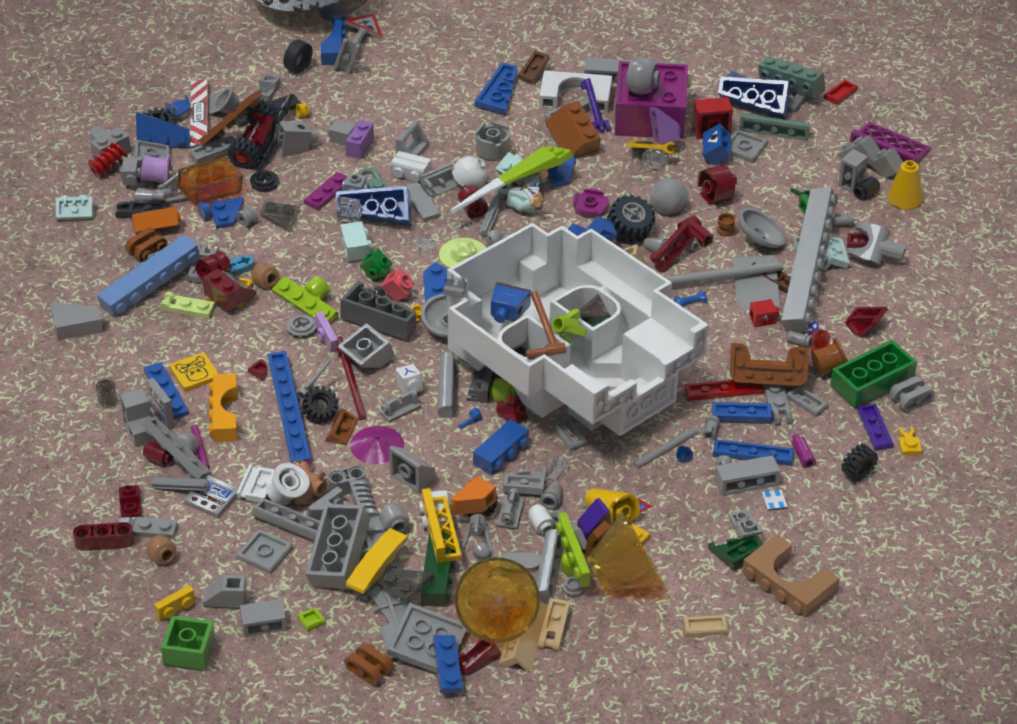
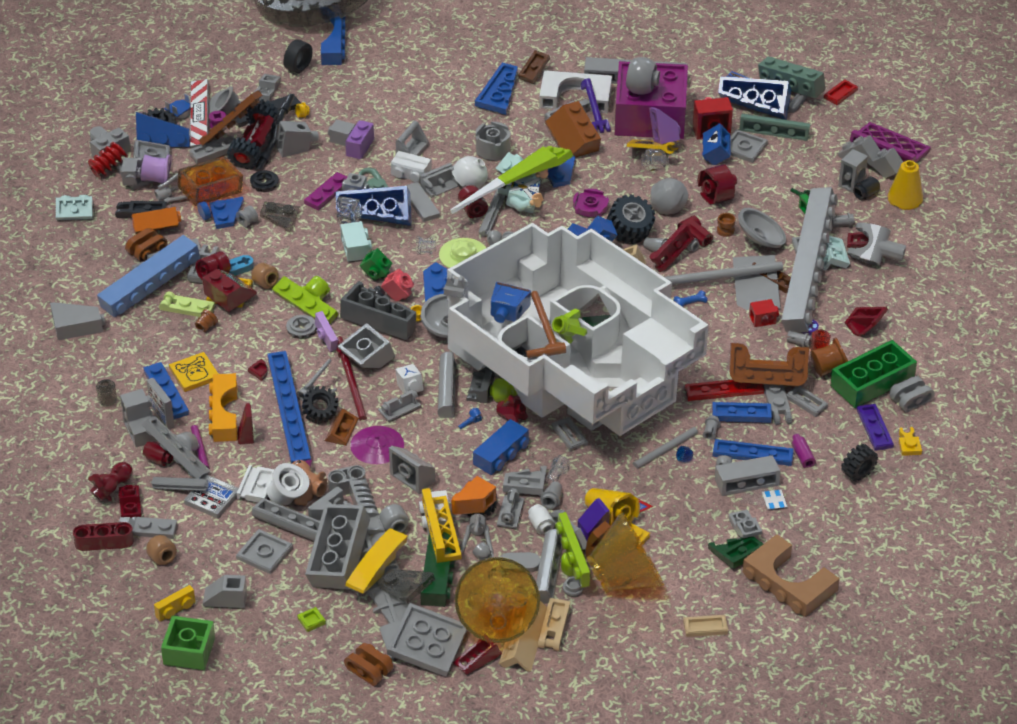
(107, 483): none -> dark red animal
(147, 195): light grey cone -> none
(206, 320): none -> dark orange piece
(216, 117): none -> magenta wheel
(245, 429): none -> dark red slope
(263, 617): light grey brick -> none
(349, 48): light grey piece -> none
(447, 664): blue plate -> none

